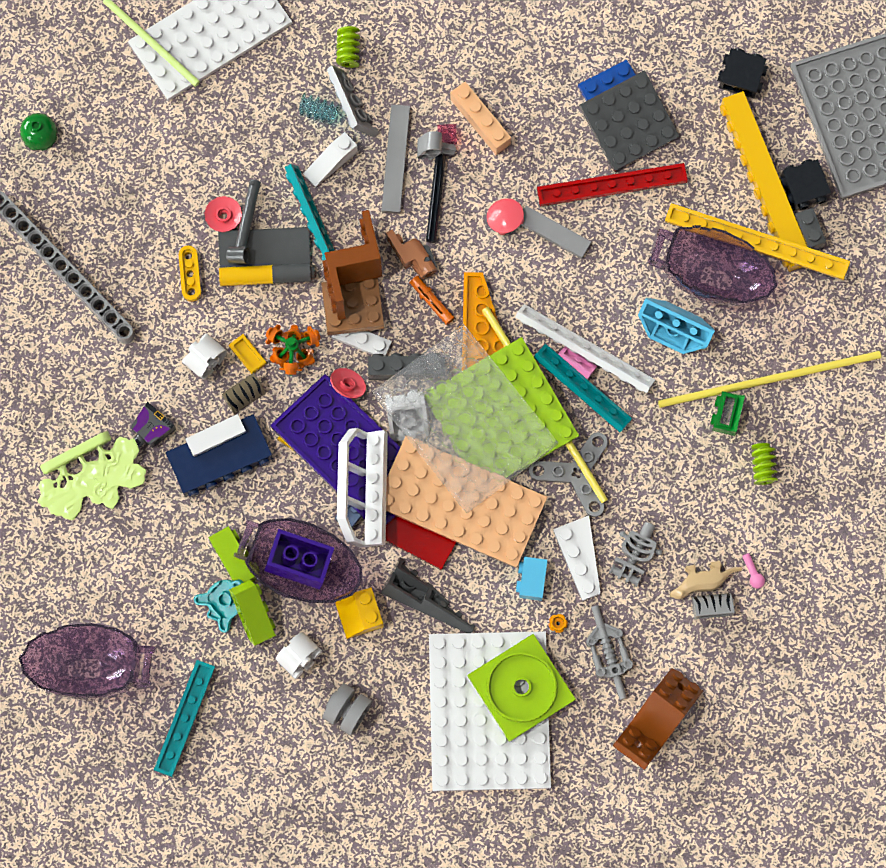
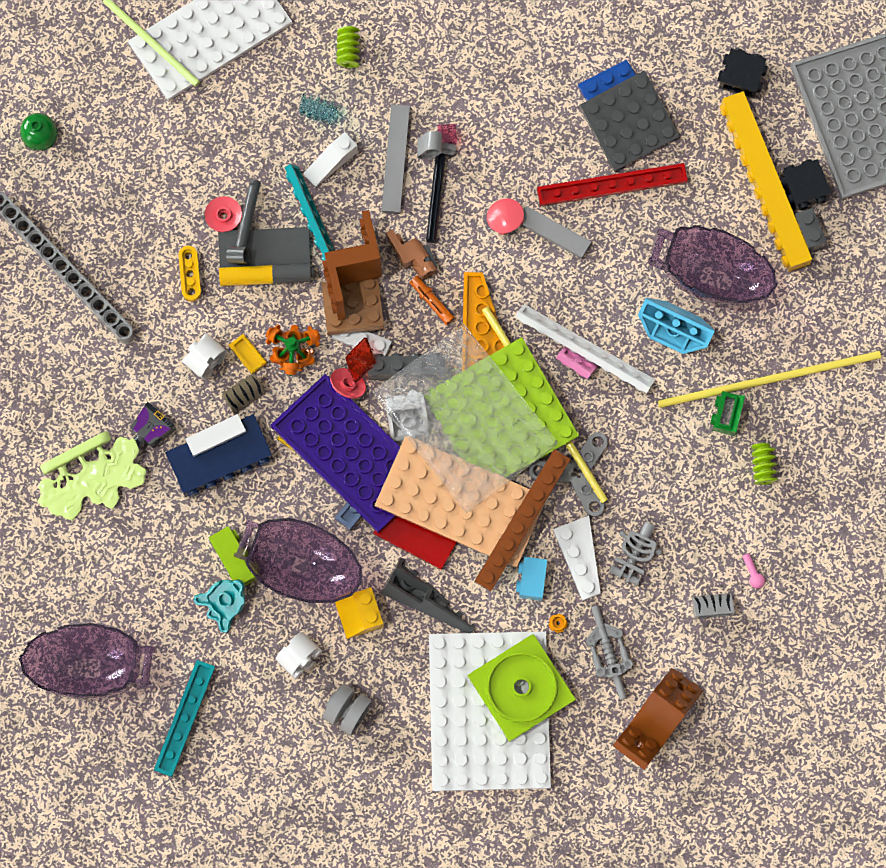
(253, 612): lime brick -> none
(299, 559): dark purple brick -> none
(350, 102): light grey wing -> none
(360, 360): none -> clear red piece
(375, 487): white plate -> none
(480, 118): light nougat brick -> none
(522, 520): none -> dark orange plate
(582, 387): teal plate -> none
(703, 580): tan animal -> none
(763, 242): yellow plate -> none

